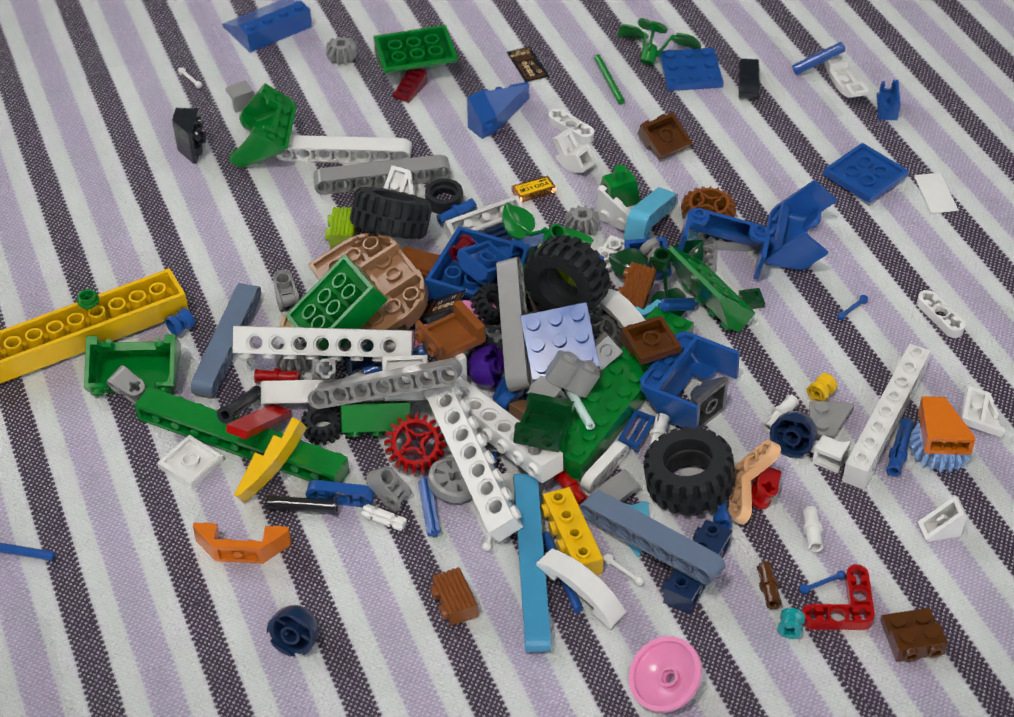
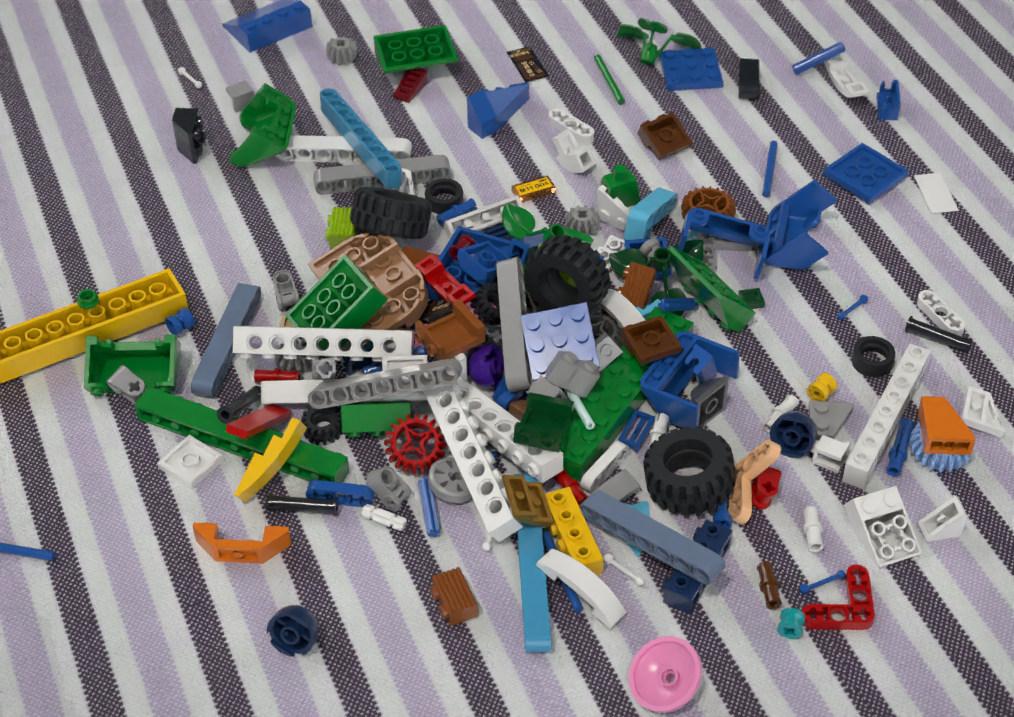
(361, 138): none -> dark azure beam
(442, 282): none -> red slope
(527, 501): none -> pearl gold slope
(705, 365): none -> blue hinge
(769, 169): none -> blue bar
(872, 368): none -> black tyre
(883, 526): none -> white slope
(914, 635): reddish brown plate -> none
(938, 334): none -> black pin

